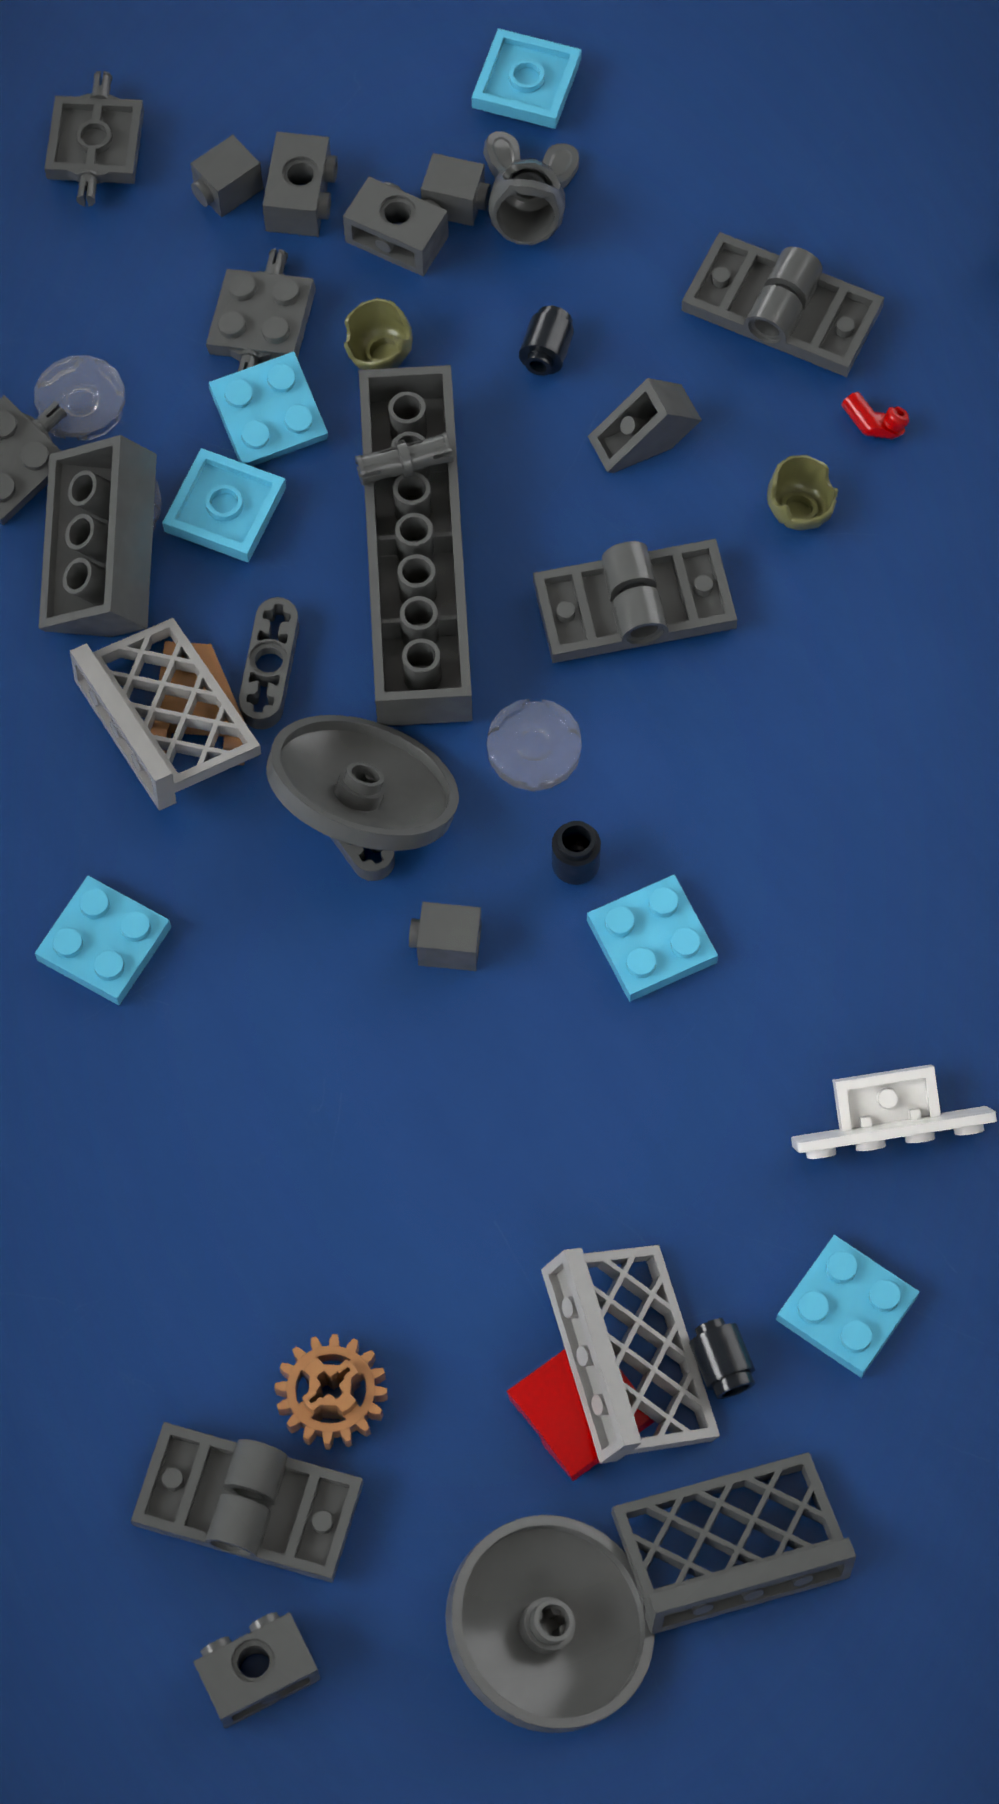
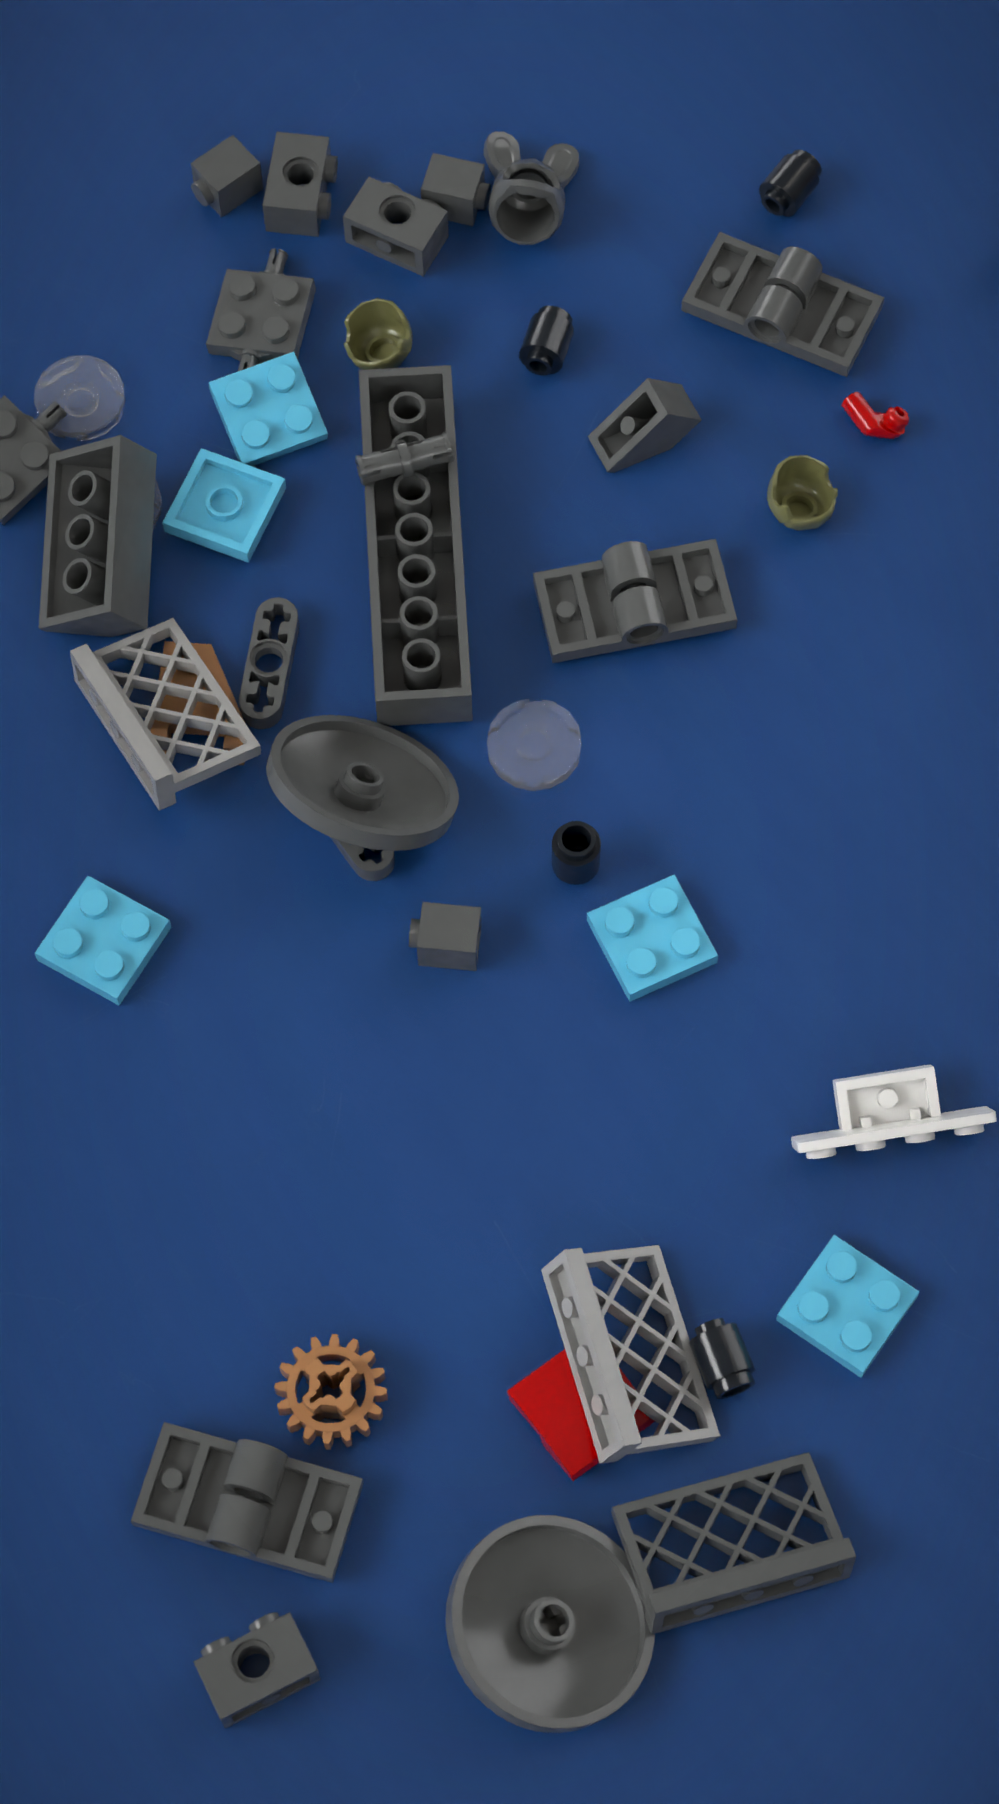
(94, 139): dark grey plate -> none
(526, 78): medium azure plate -> none
(790, 183): none -> black brick

